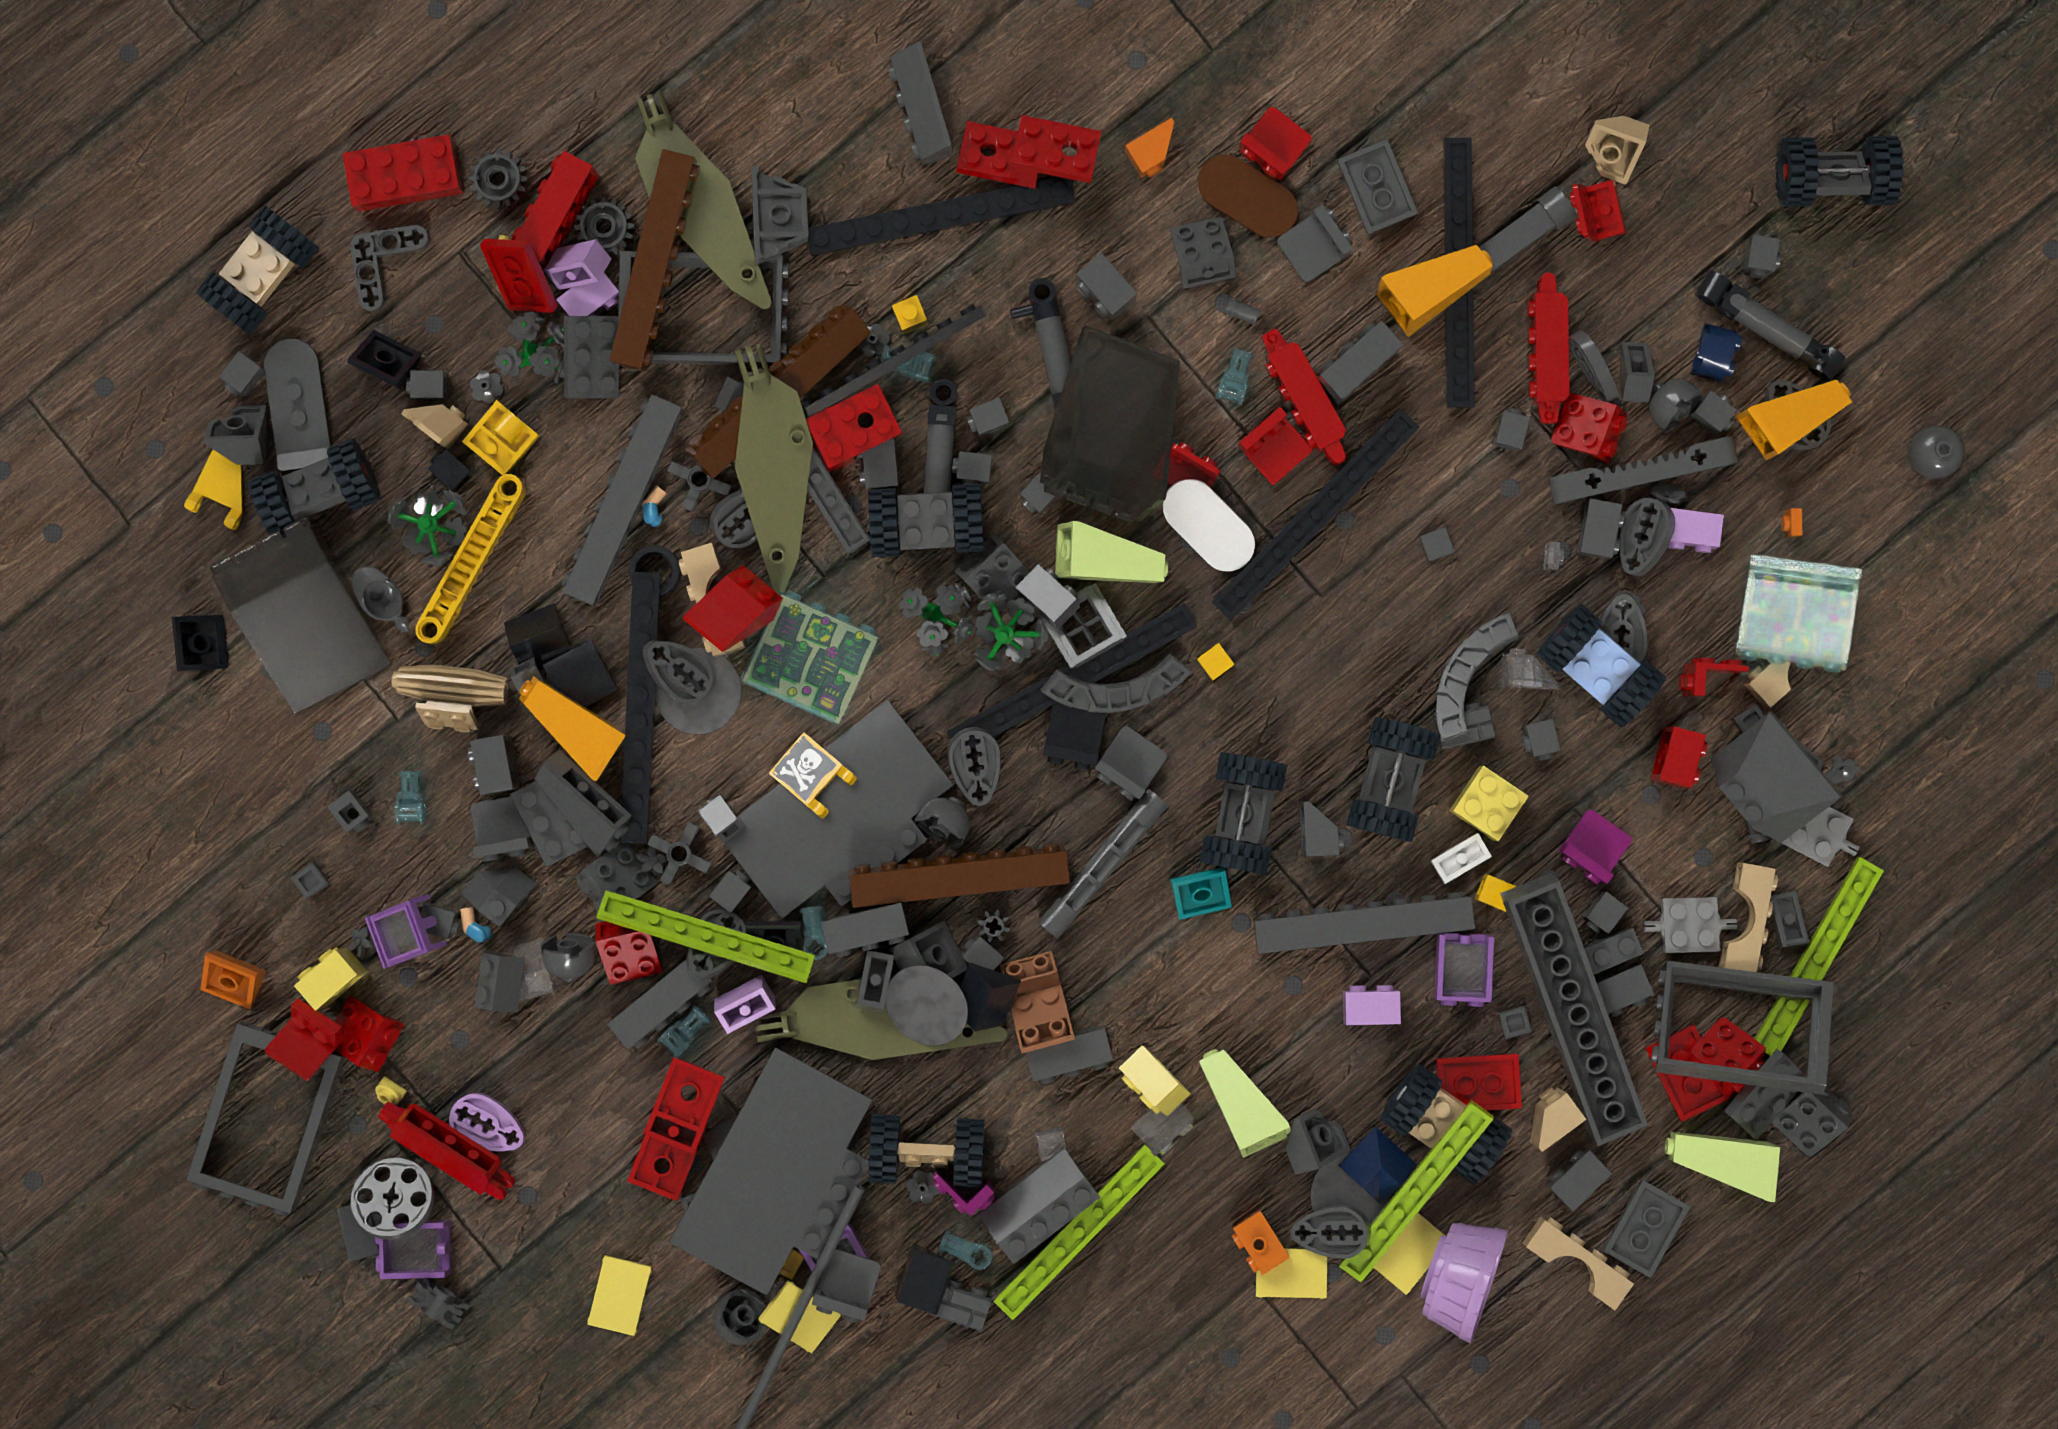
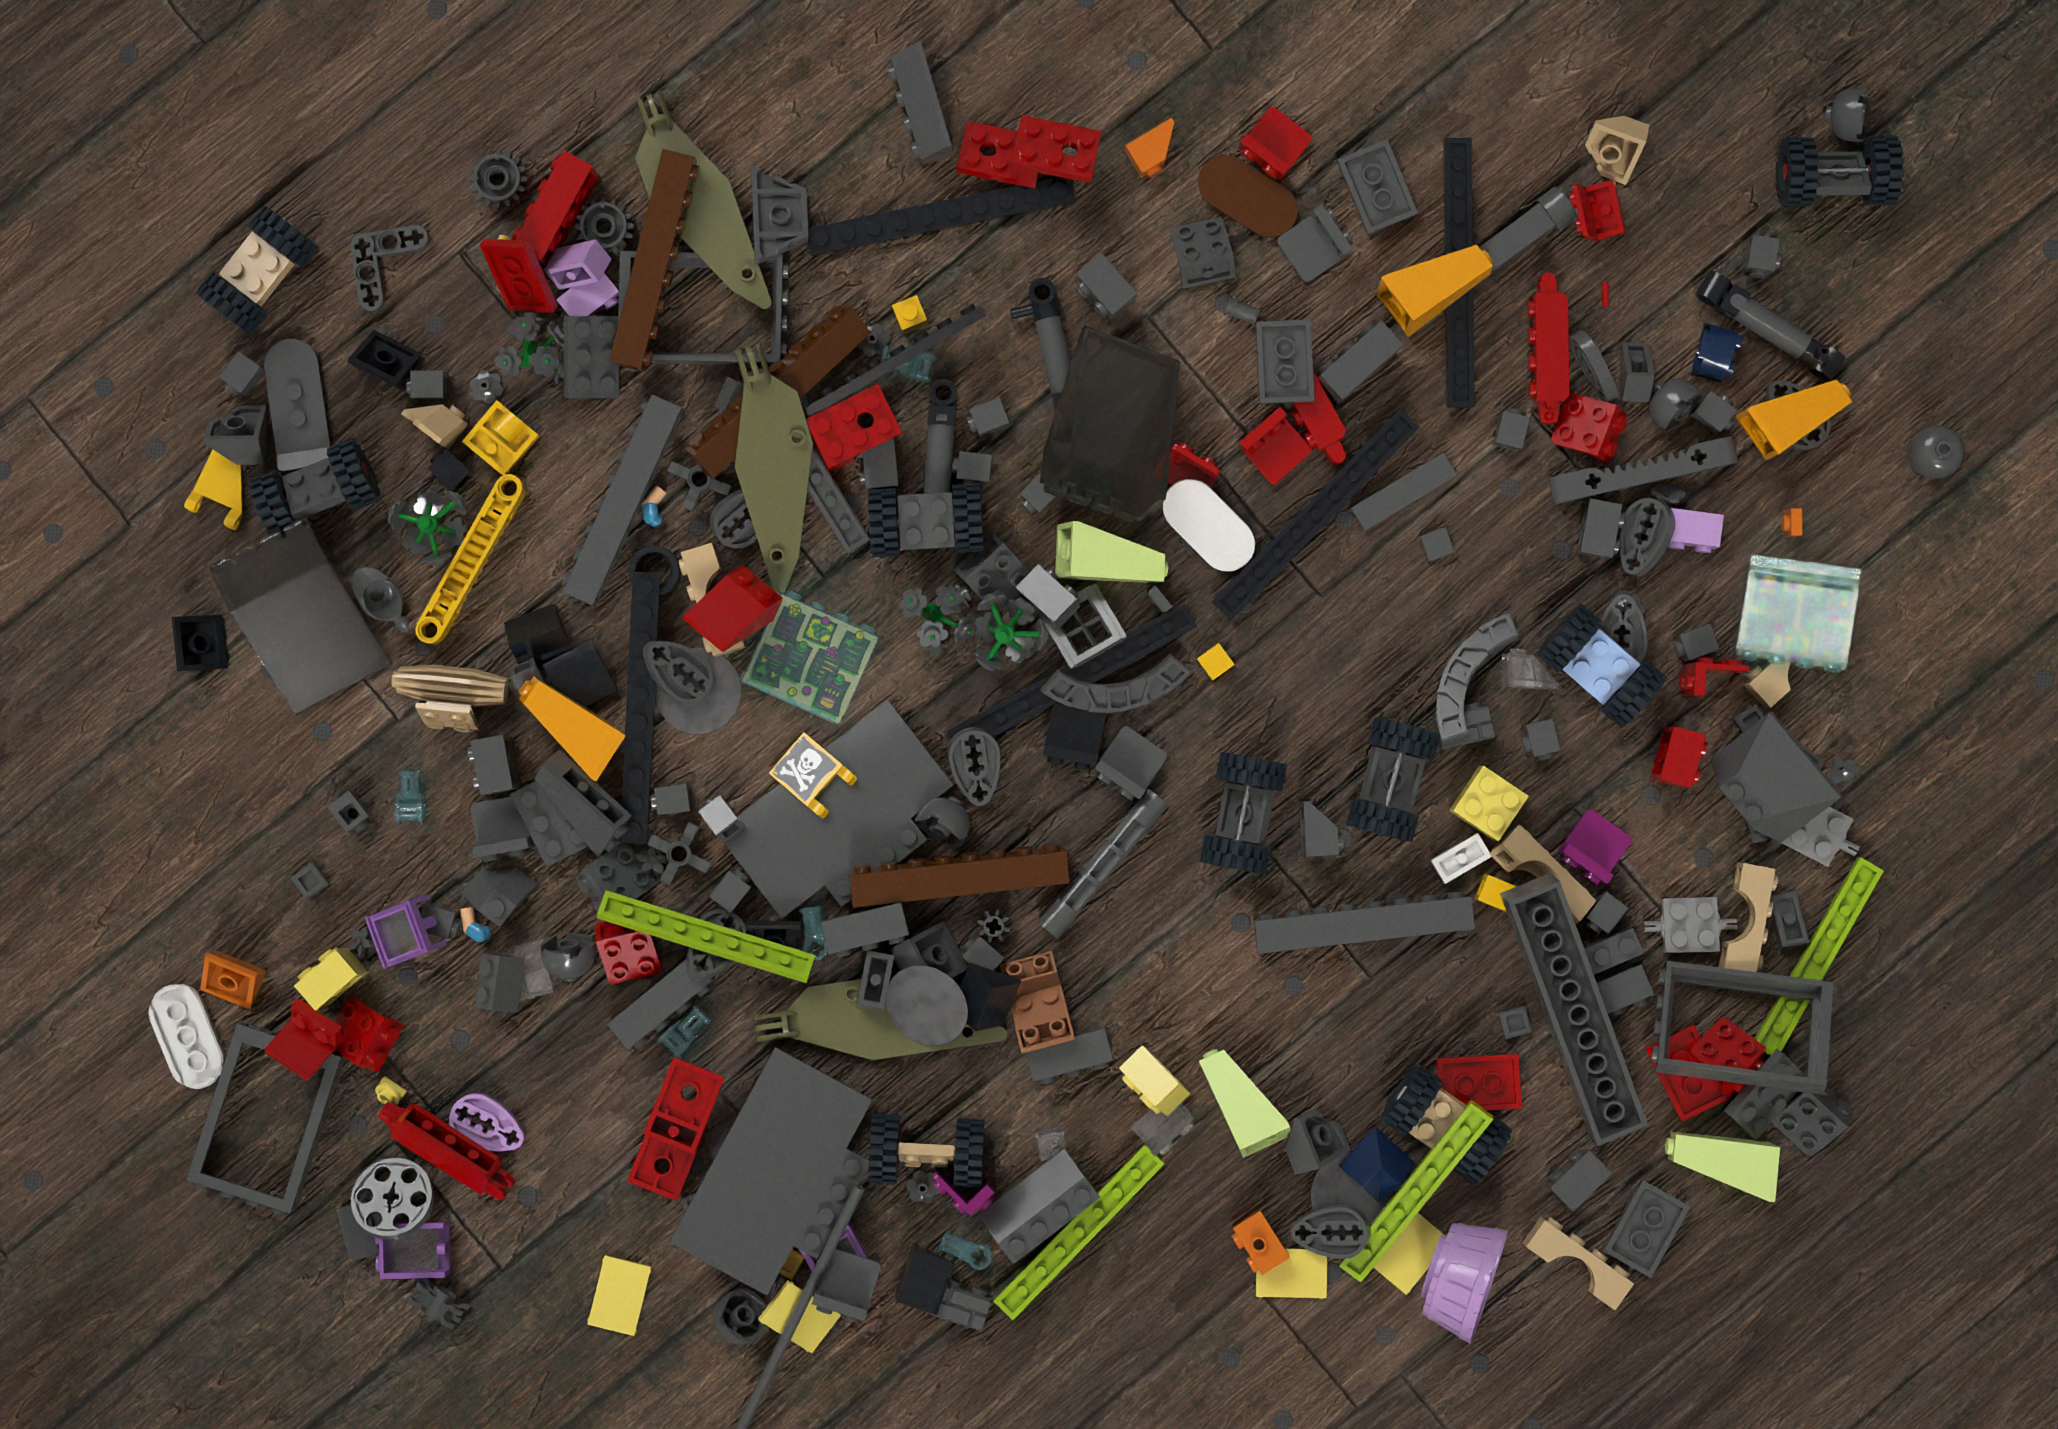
(187, 1036): none -> white tile
(403, 173): red brick -> none
(672, 799): none -> dark grey brick
(744, 1004): lavender brick -> none
(1159, 600): none -> dark grey tile
(1201, 892): teal slope -> none
(1235, 379): clear light blue connector -> none
(1284, 361): none -> dark grey plate
(1371, 1006): lavender brick -> none
(1403, 492): none -> dark grey tile
(1464, 968): window -> none
(1522, 852): none -> tan arch
(1553, 556): clear plate -> none
(1554, 1118): tan slope -> none
(1605, 294): none -> red piece
(1695, 643): none -> dark grey brick
(1849, 114): none -> dark grey cylinder

